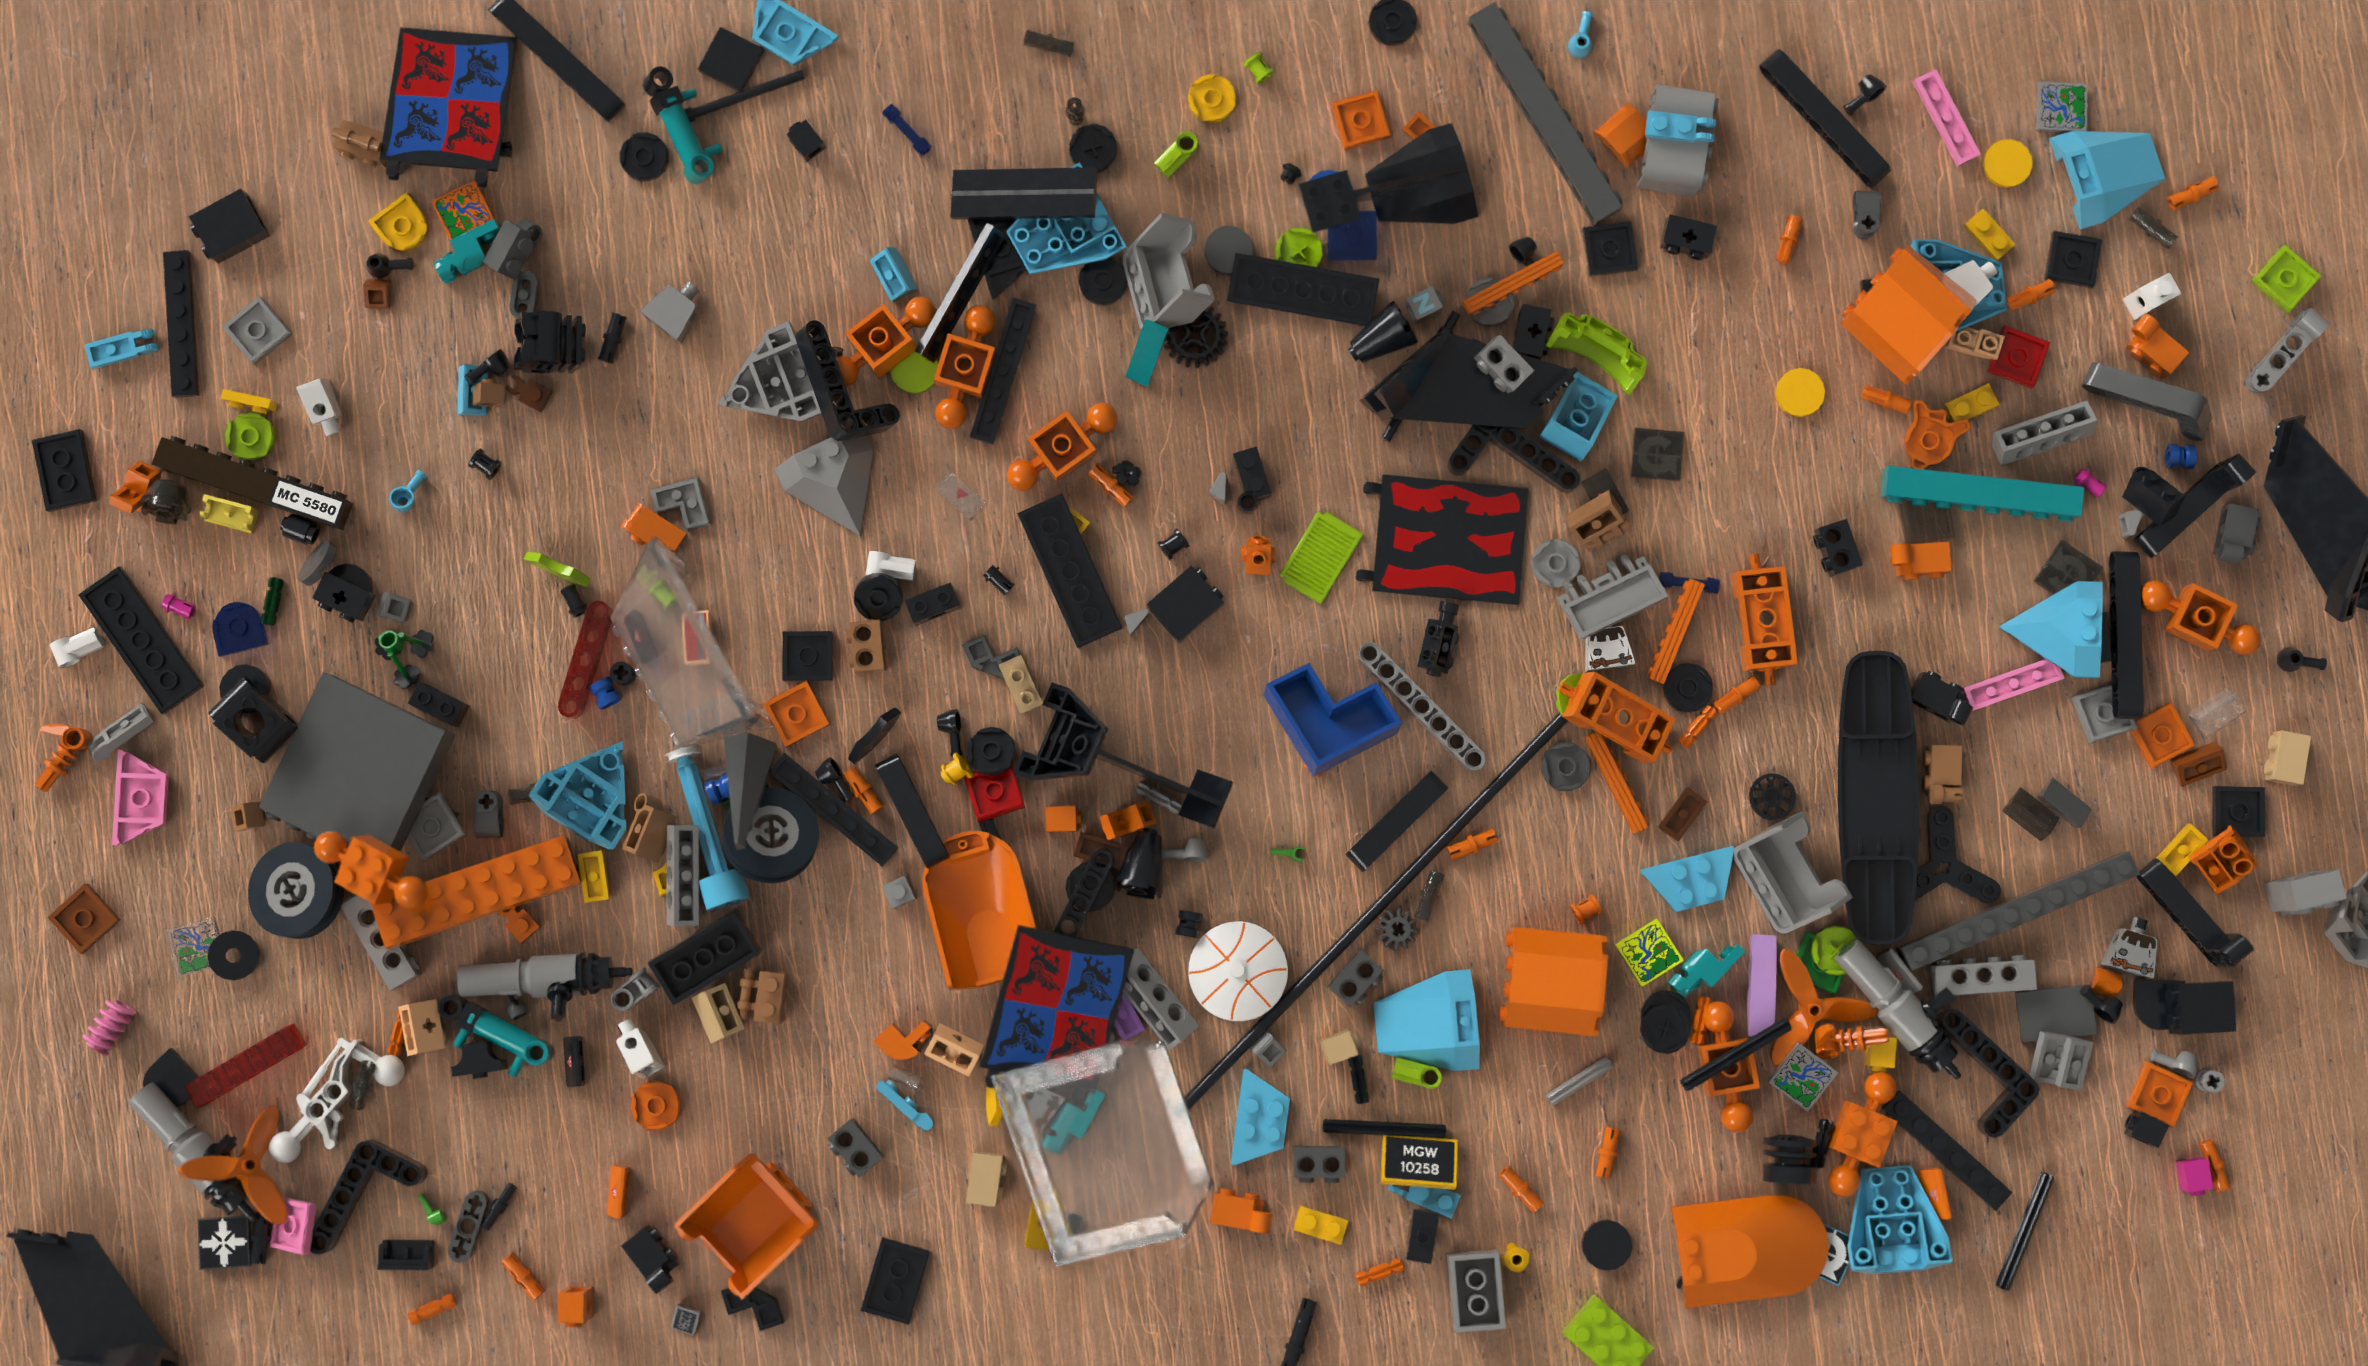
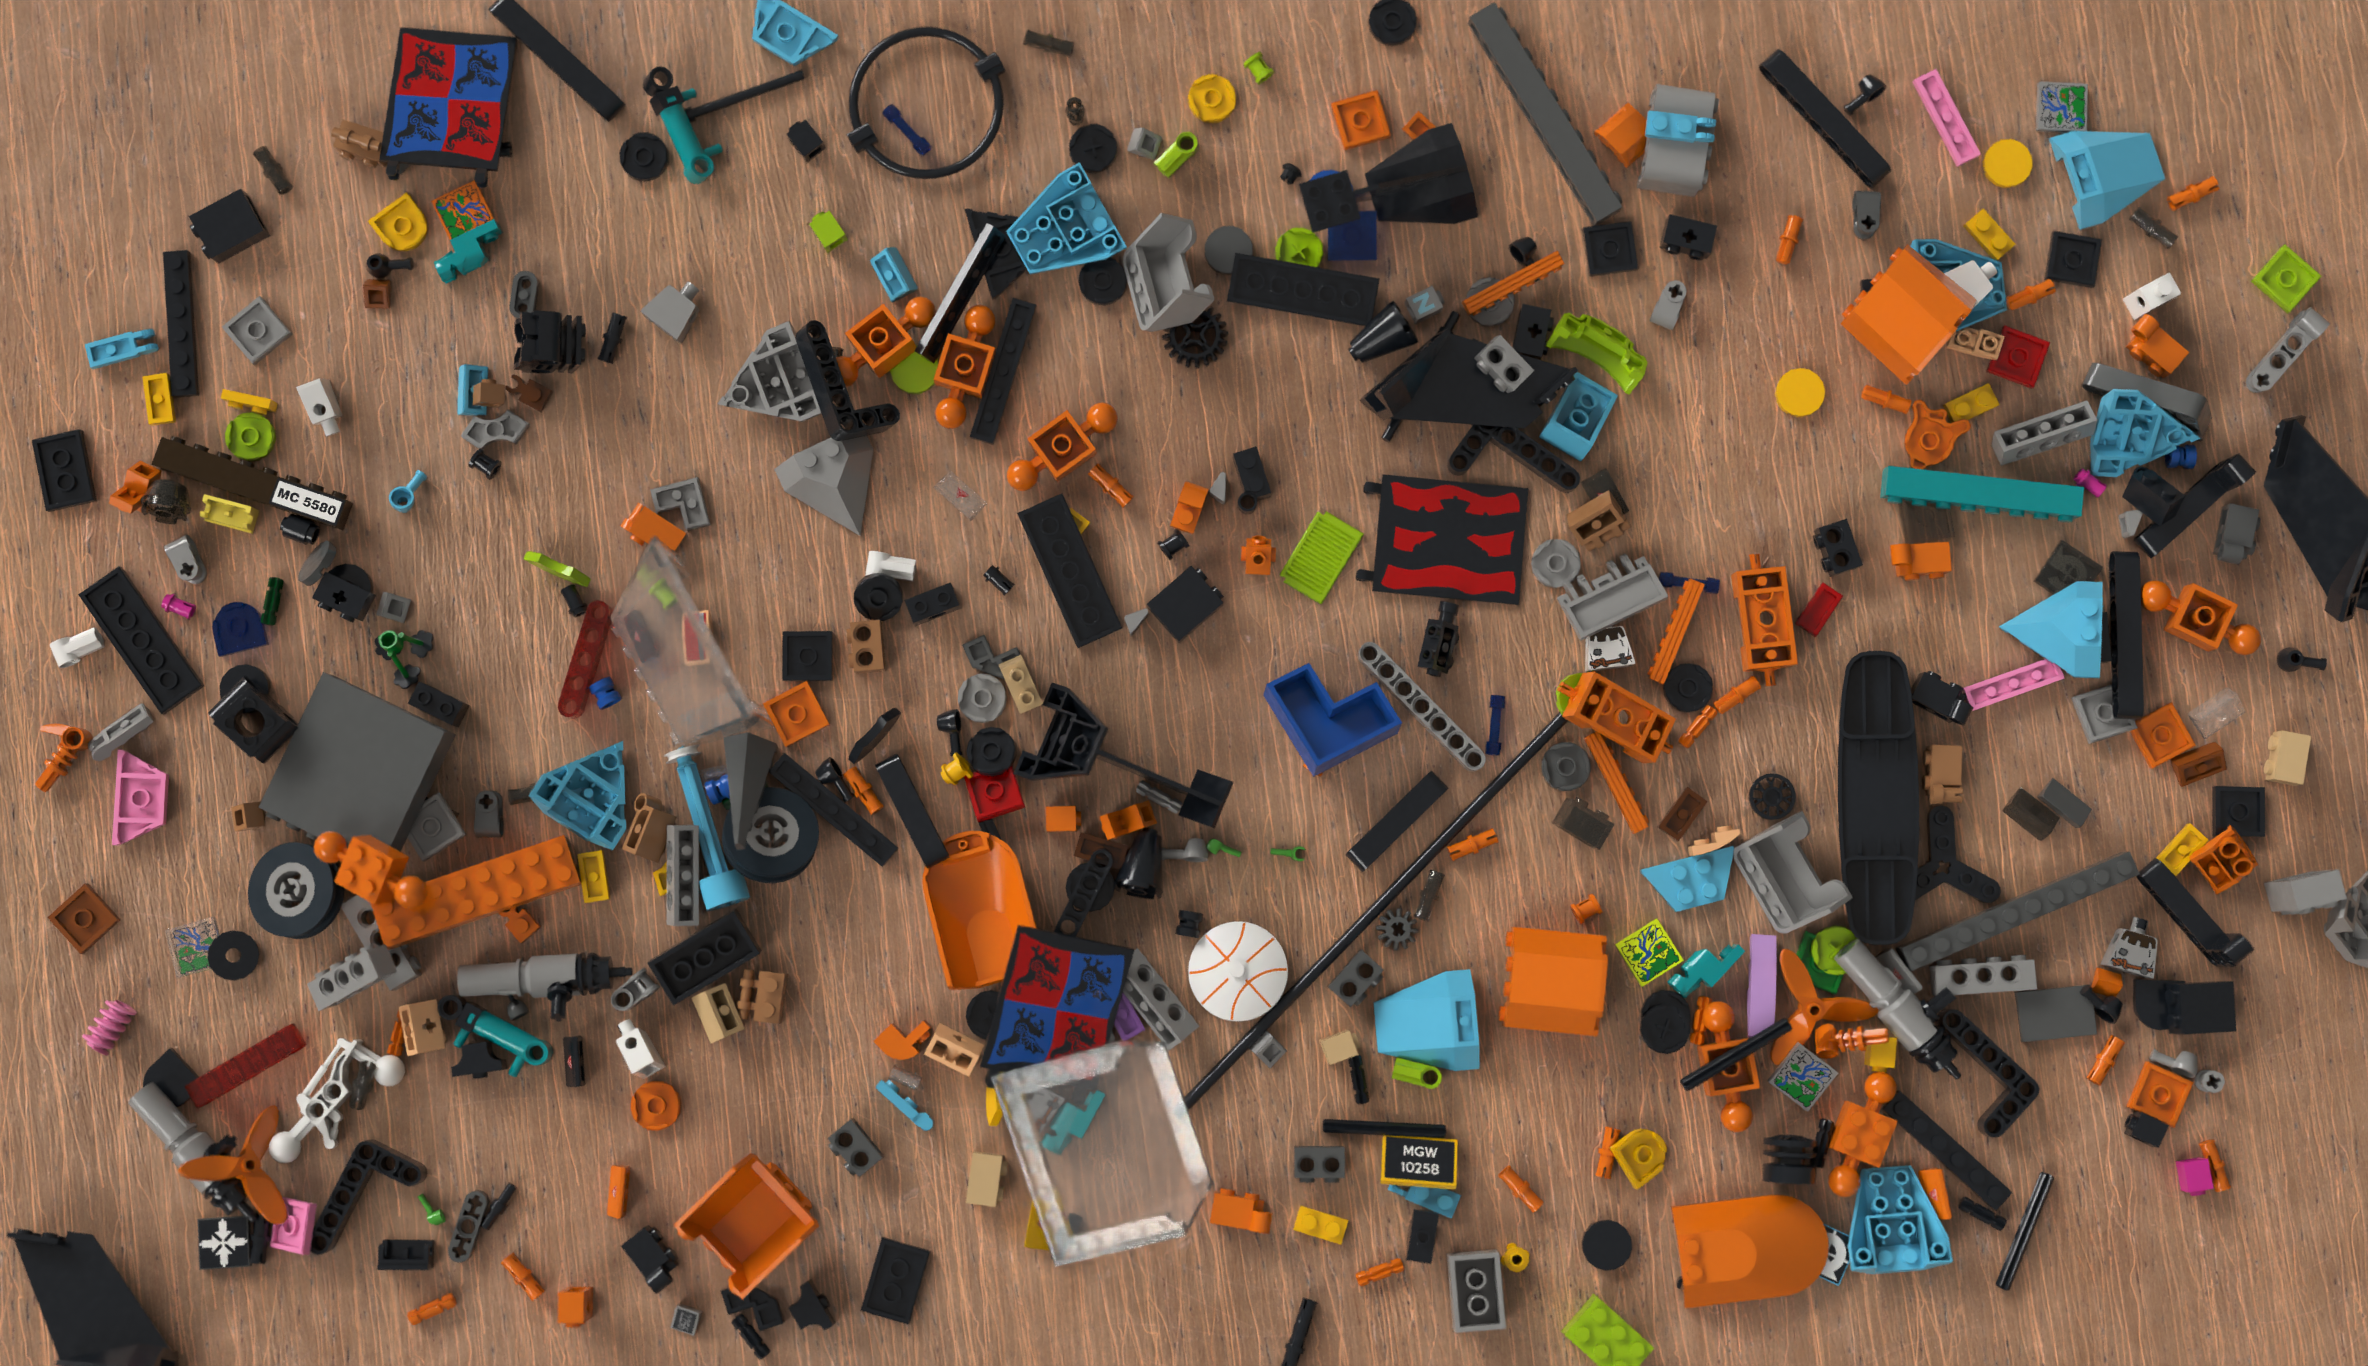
(159, 399): none -> yellow plate
(184, 556): none -> light grey piece
(272, 170): none -> clear smoke pin
(352, 976): none -> light grey brick
(496, 364): black bar -> none
(505, 428): none -> light grey tile
(512, 247): dark grey hinge -> none
(618, 667): black bush -> none
(730, 59): black tile -> none
(750, 1336): none -> black axle
(812, 1308): none -> black brick
(828, 230): none -> lime brick
(899, 892): light grey brick -> none
(980, 1012): none -> black tile
(982, 698): none -> light grey tile
(988, 68): none -> black piece
(1024, 193): black tile -> none
(1127, 473): black plant -> none
(1144, 143): none -> light grey slope
(1146, 352): teal tile -> none
(1189, 507): none -> orange brick
(1215, 845): none -> bright green hand
(1259, 1119): medium azure wing -> none
(1493, 746): none -> clear blue bar
(1573, 47): medium azure bar -> none
(1579, 1081): light grey axle -> none
(1583, 823): none -> clear smoke brick
(1640, 1155): none -> yellow tile
(1657, 454): clear smoke tile -> none
(1668, 308): none -> light grey piece
(1719, 839): none -> light nougat slope
(1818, 609): none -> red tile
(1982, 1213): none -> black axle
(2061, 1060): light grey slope -> none
(2105, 1060): none -> orange pin
(2132, 432): none -> medium azure wedge

